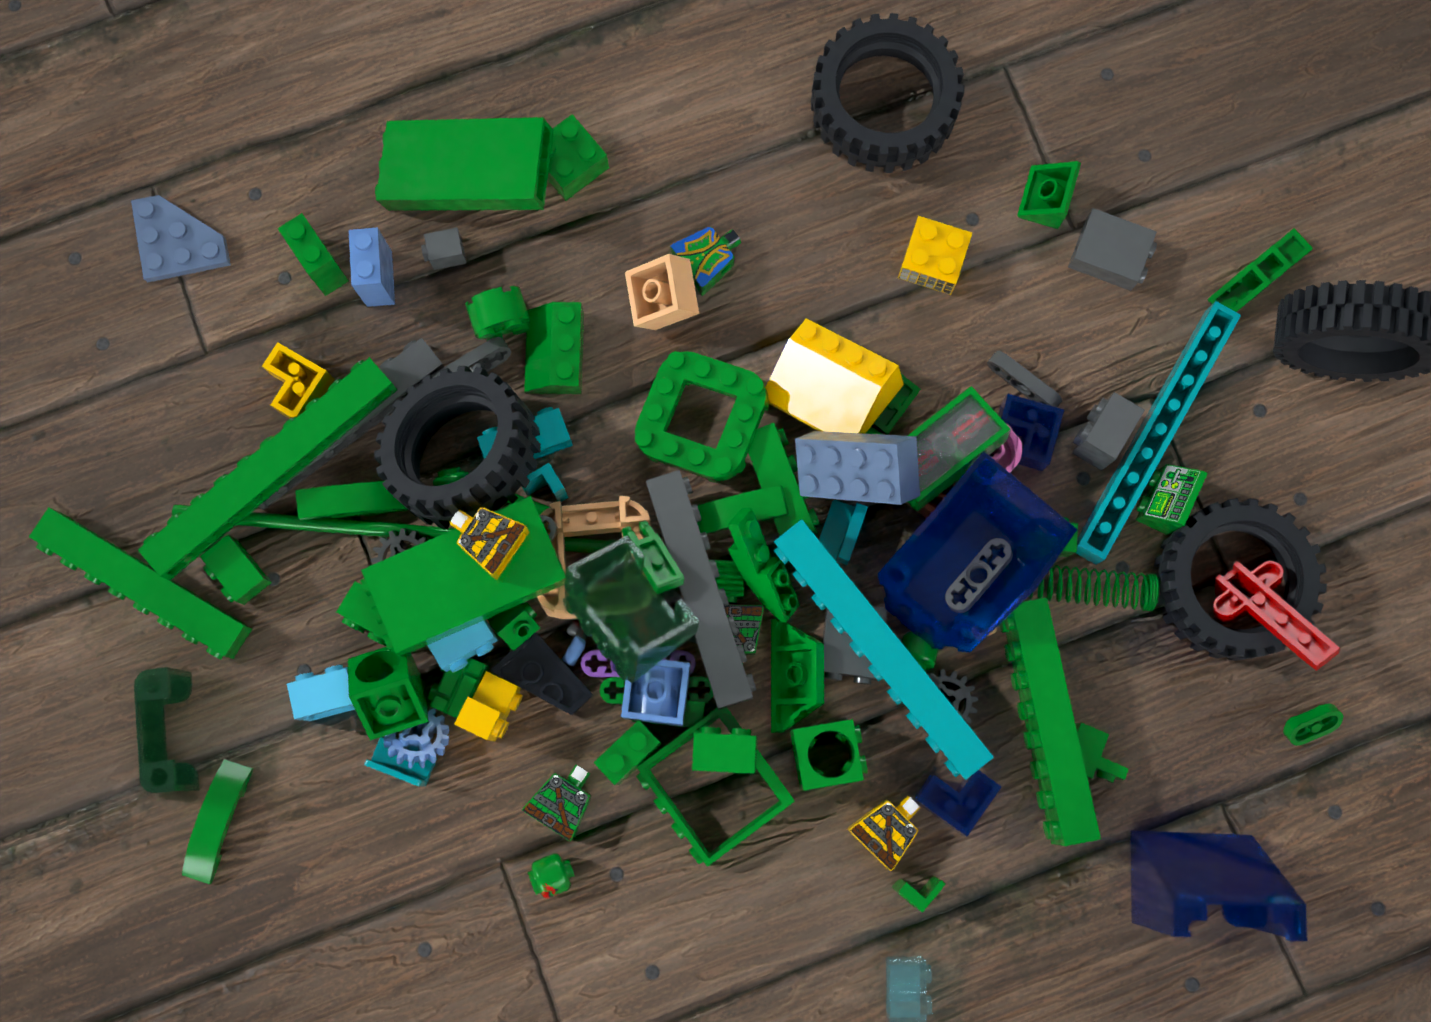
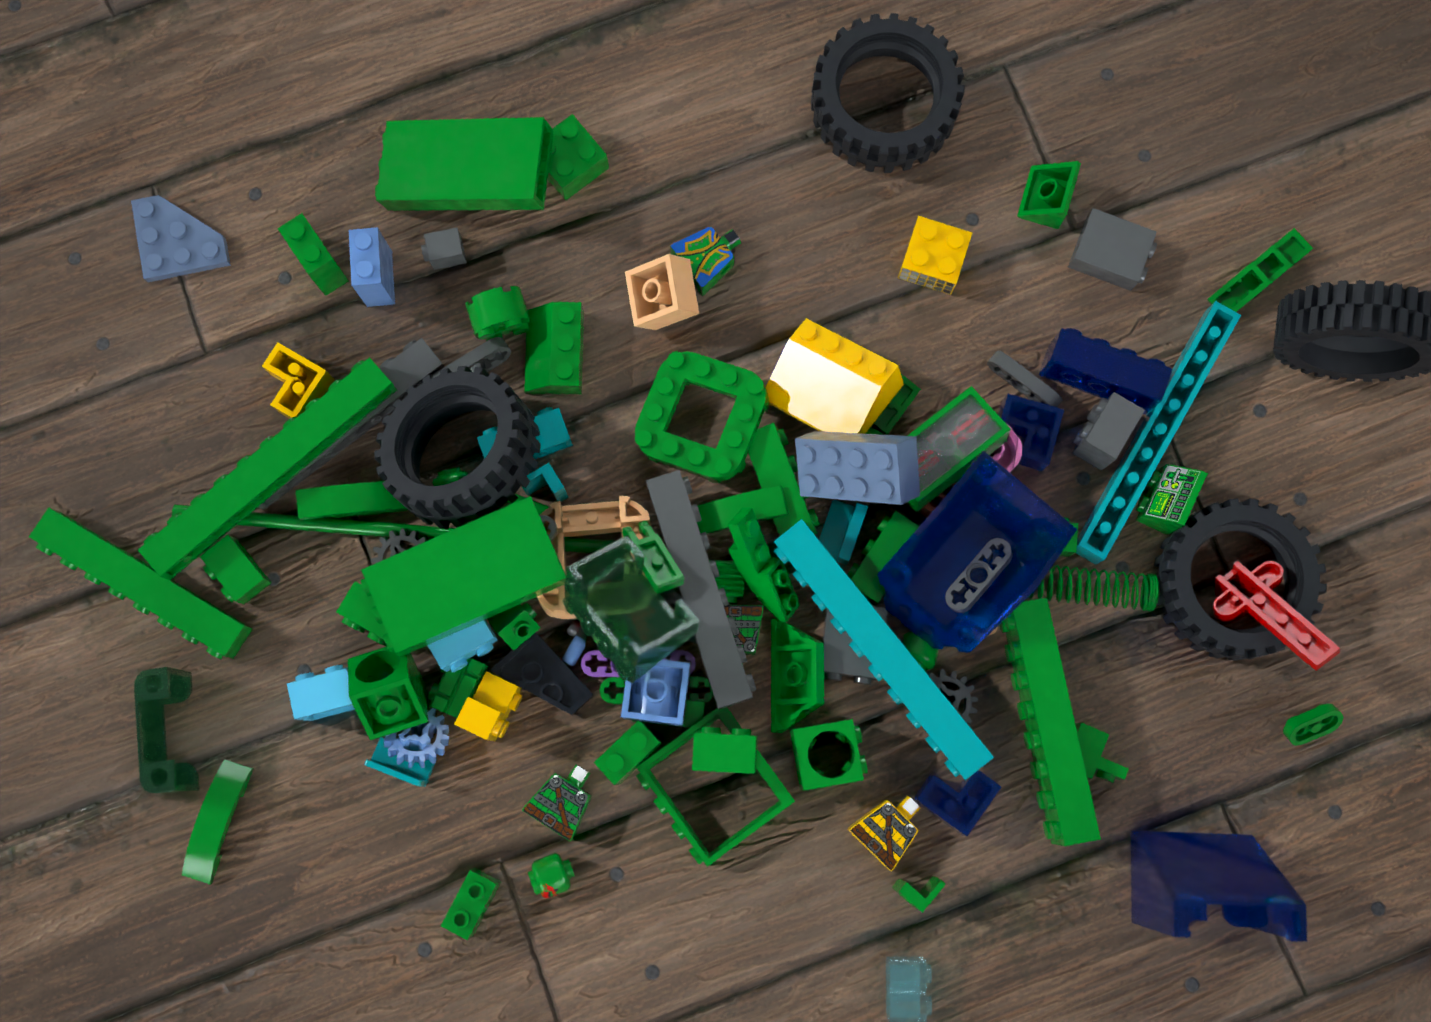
(470, 903): none -> green brick
(489, 538): torso -> none
(893, 535): none -> green brick
(1103, 369): none -> clear blue brick

